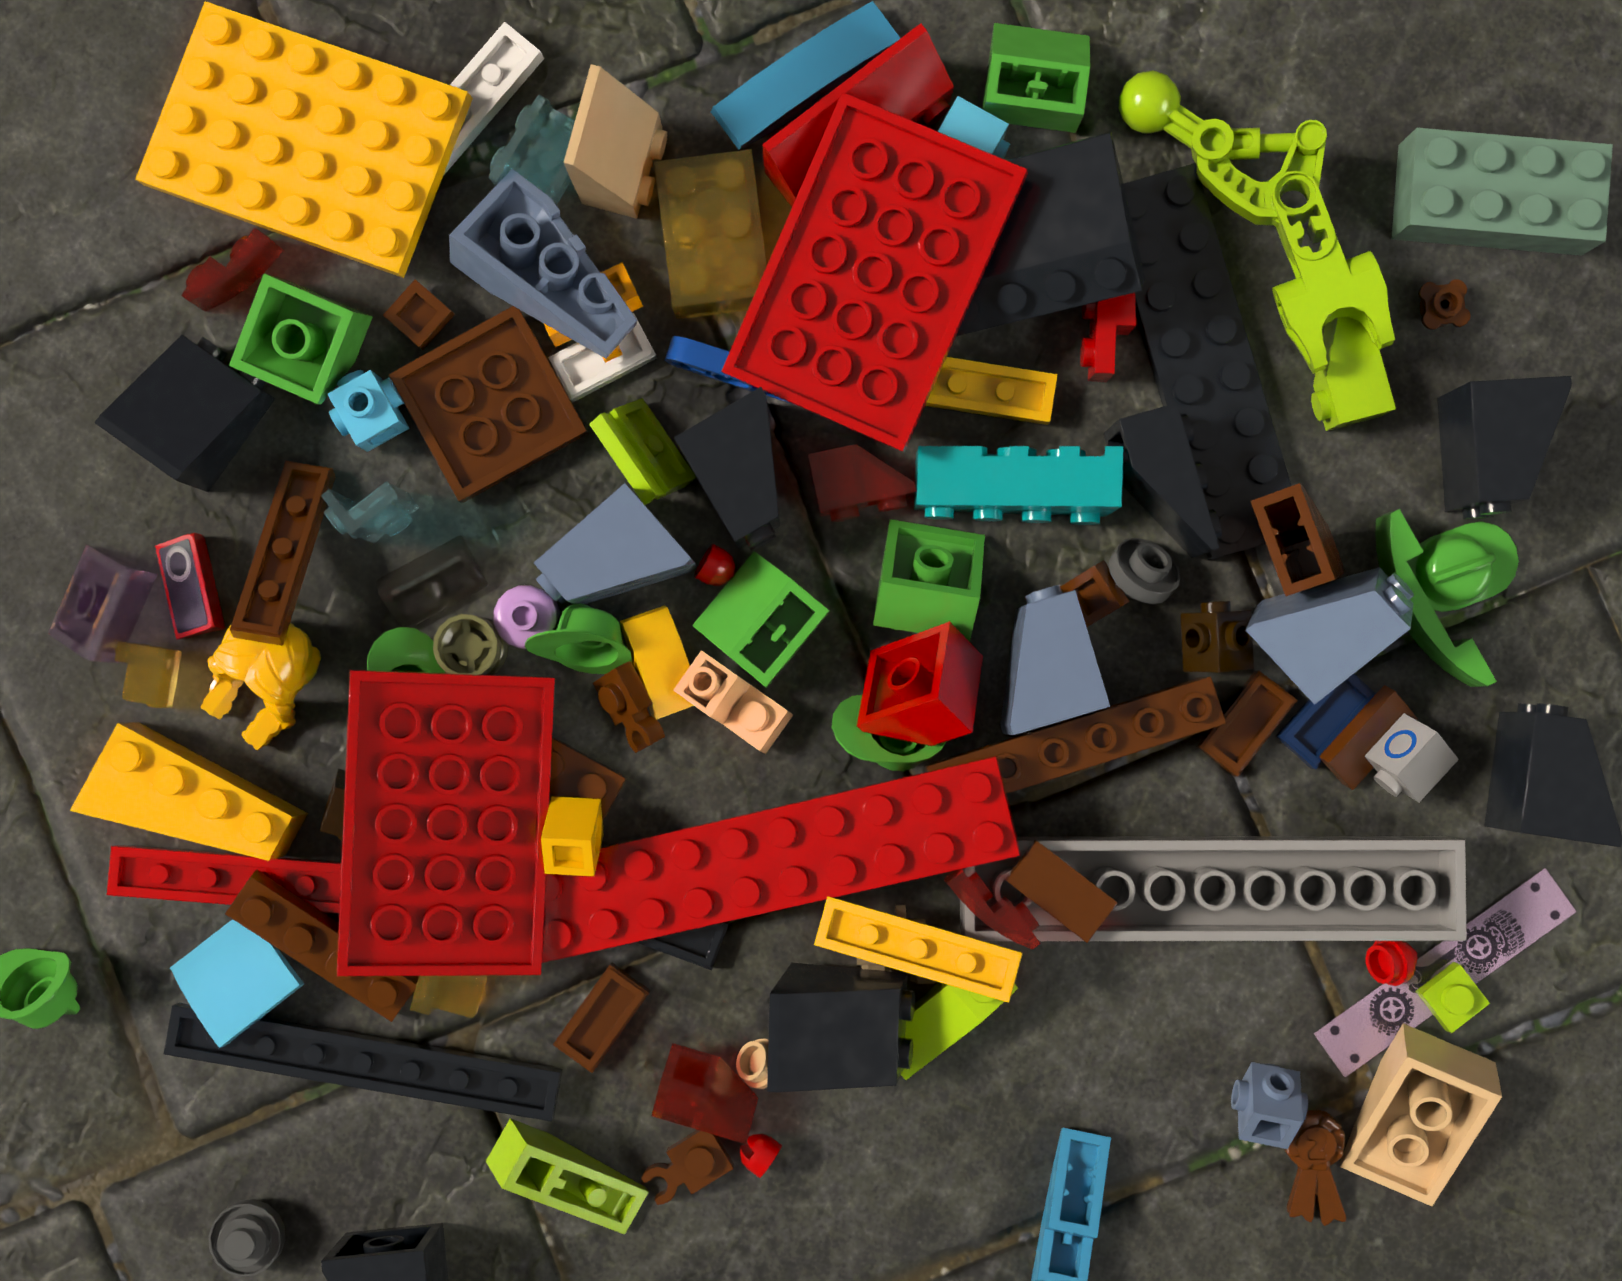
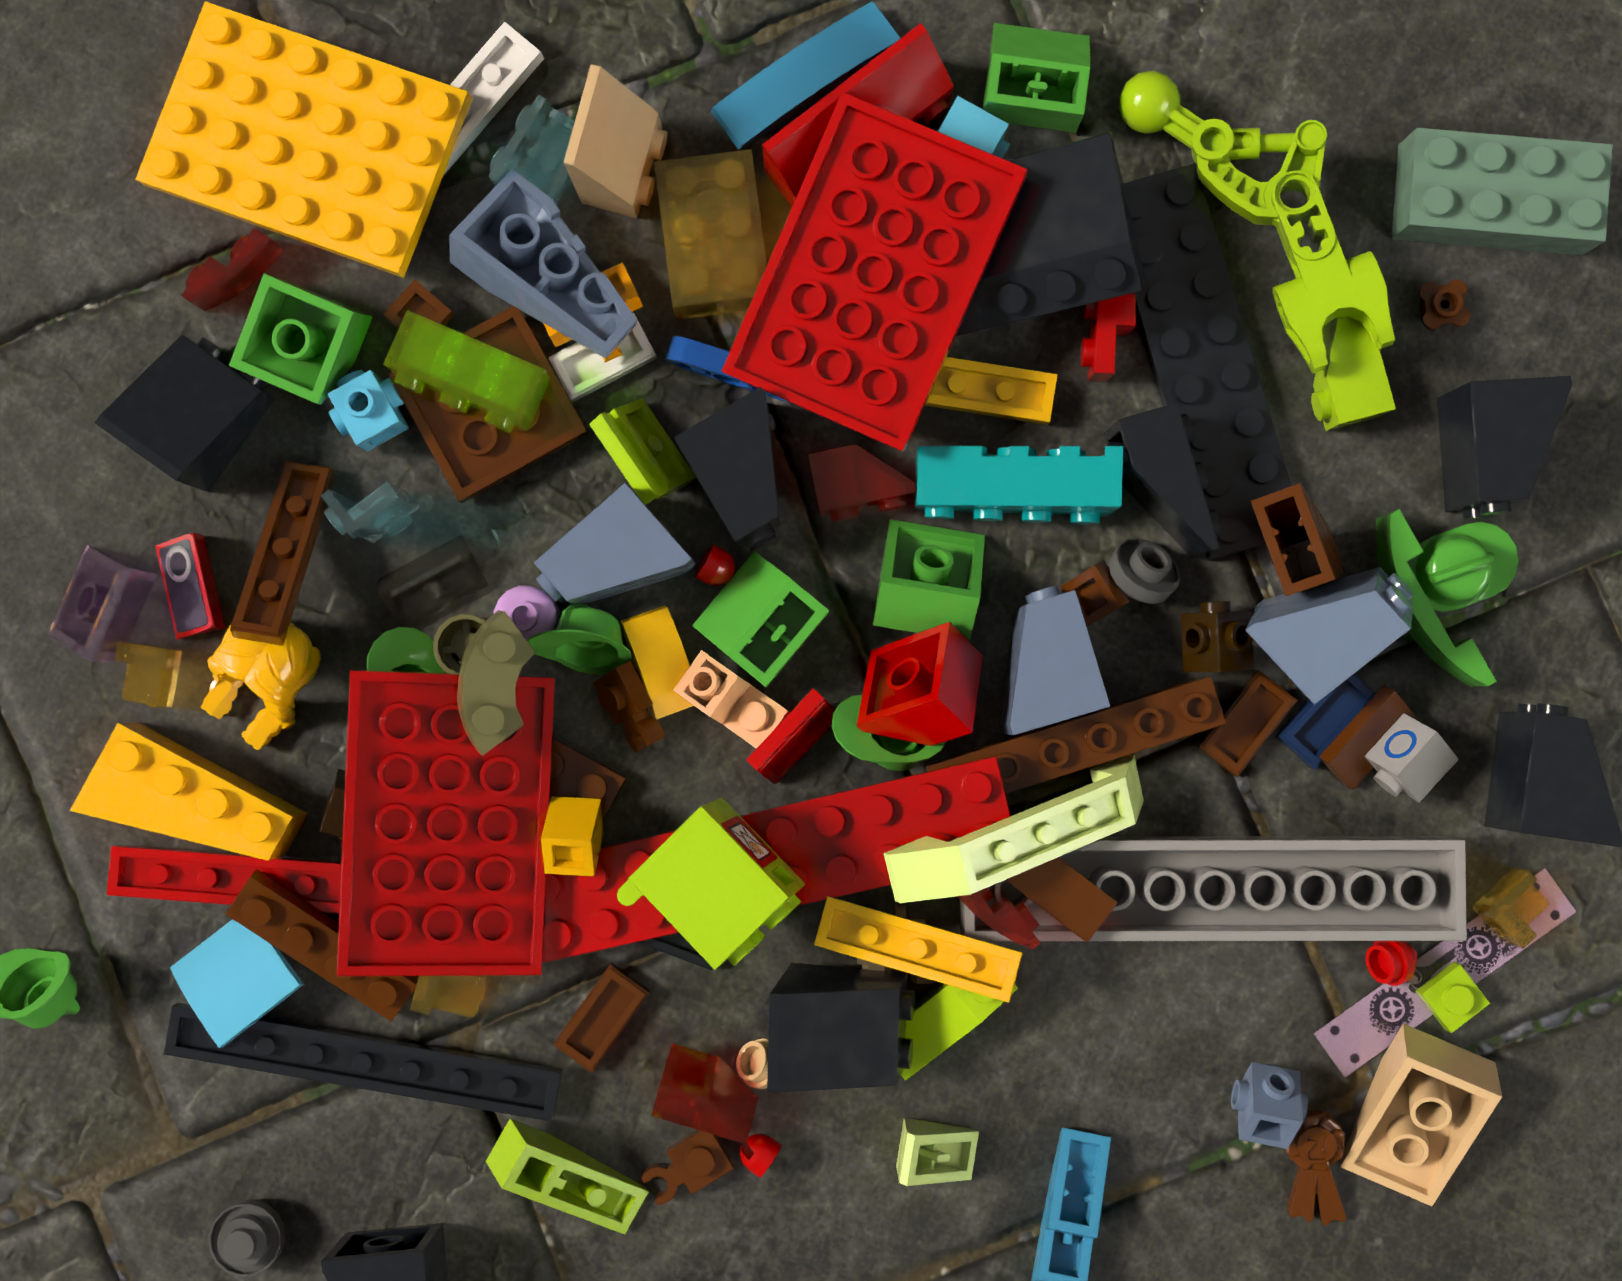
(466, 372): none -> clear neon green brick
(489, 681): none -> olive brick
(716, 884): none -> lime container
(792, 737): none -> red tile
(935, 1153): none -> yellowish green slope
(1020, 842): none -> yellowish green slope
(1512, 907): none -> clear yellow panel

